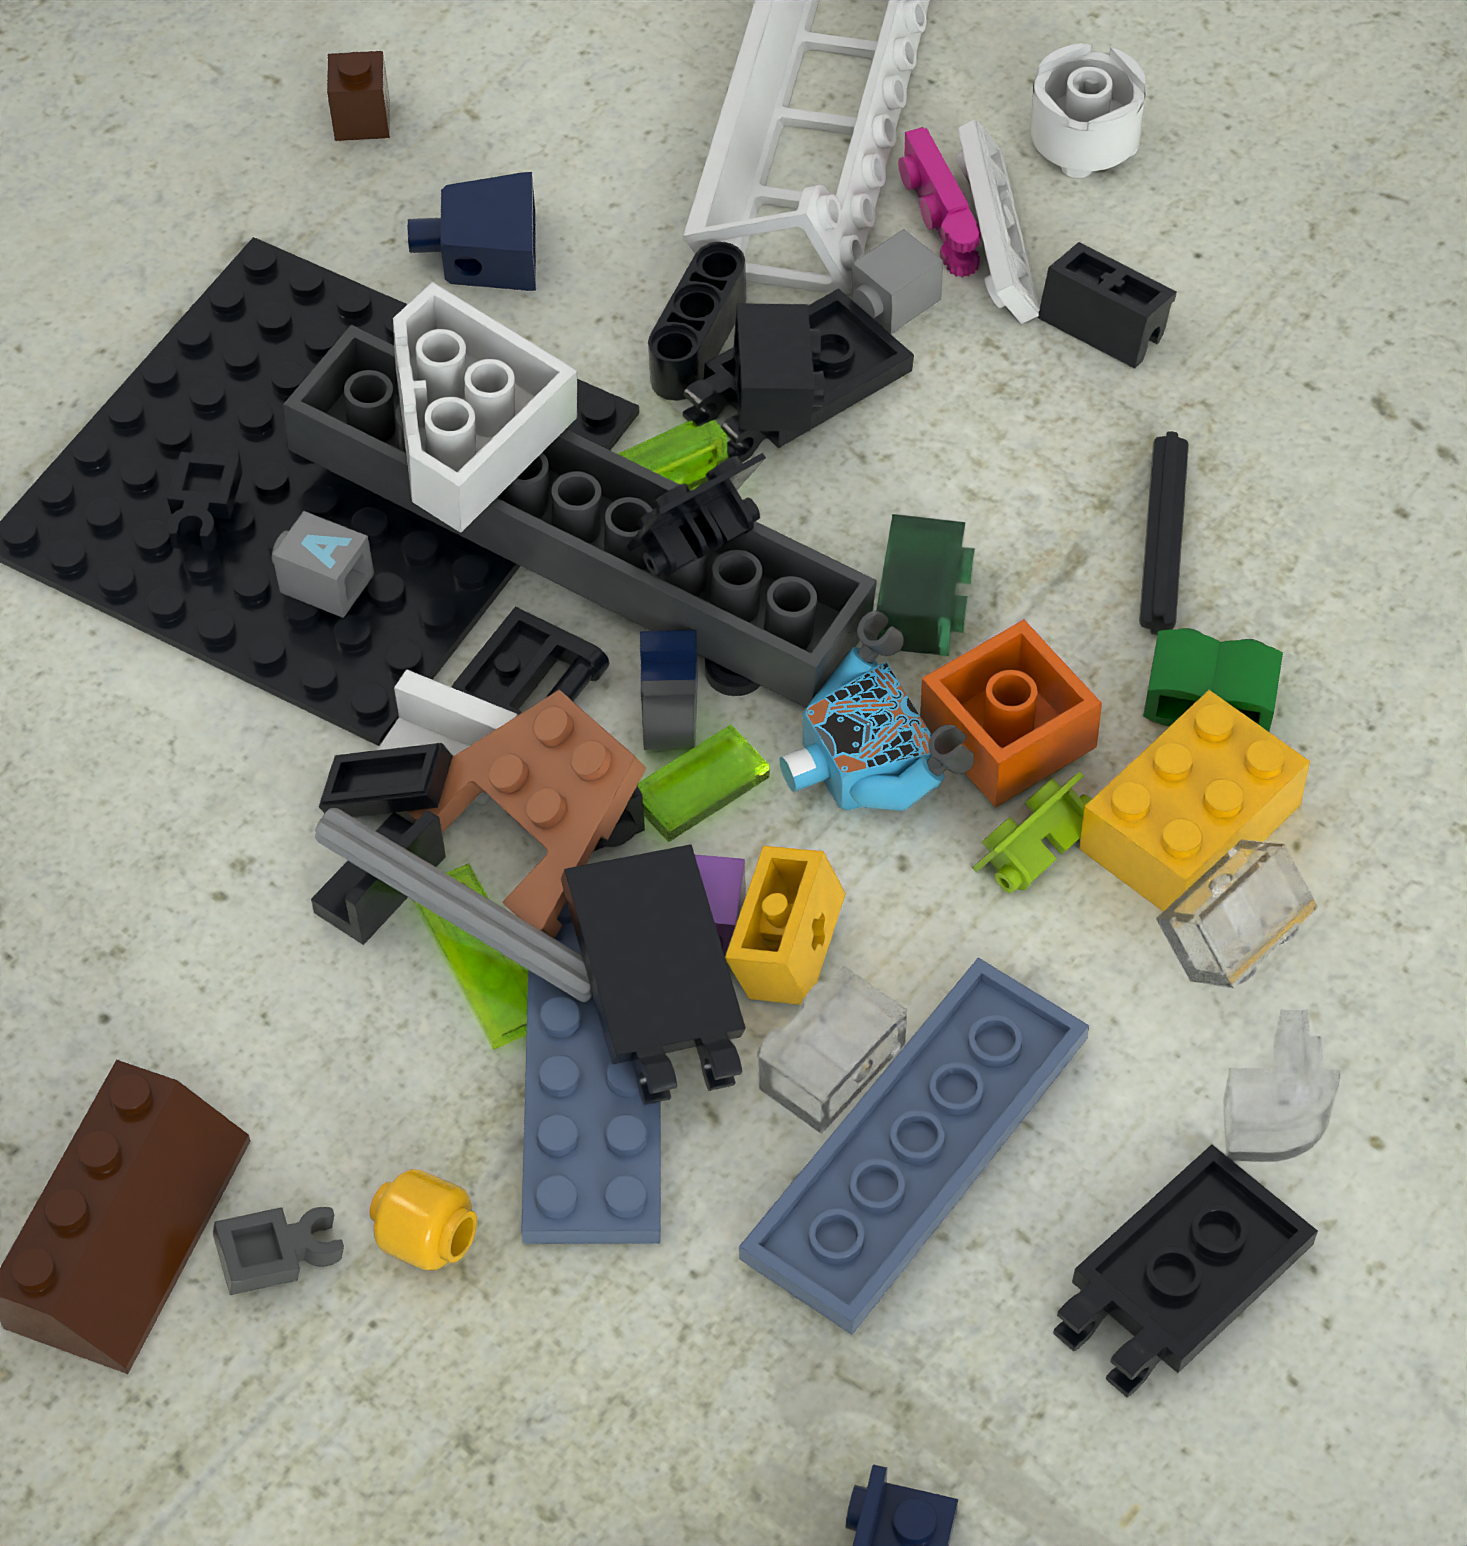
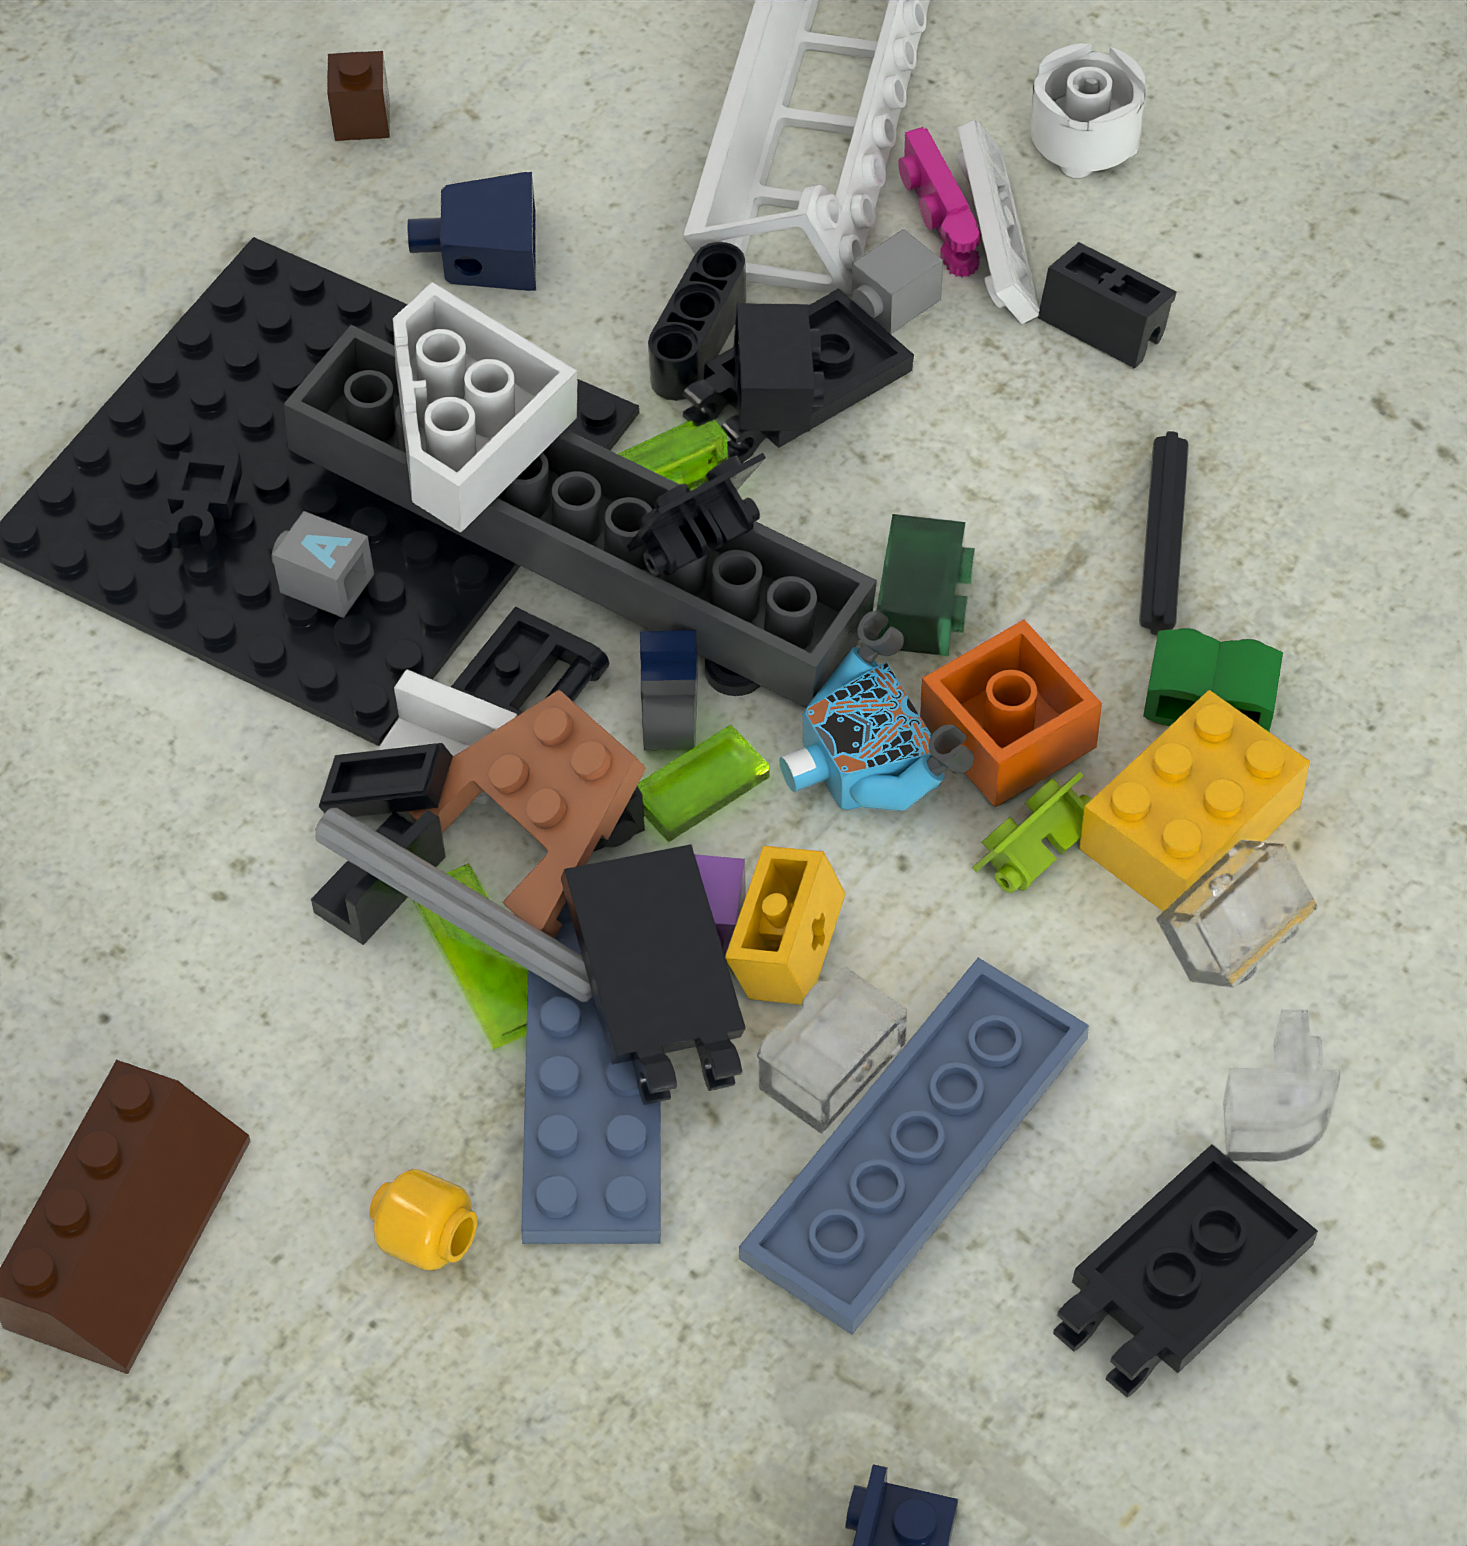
(266, 1252): dark grey plate -> none

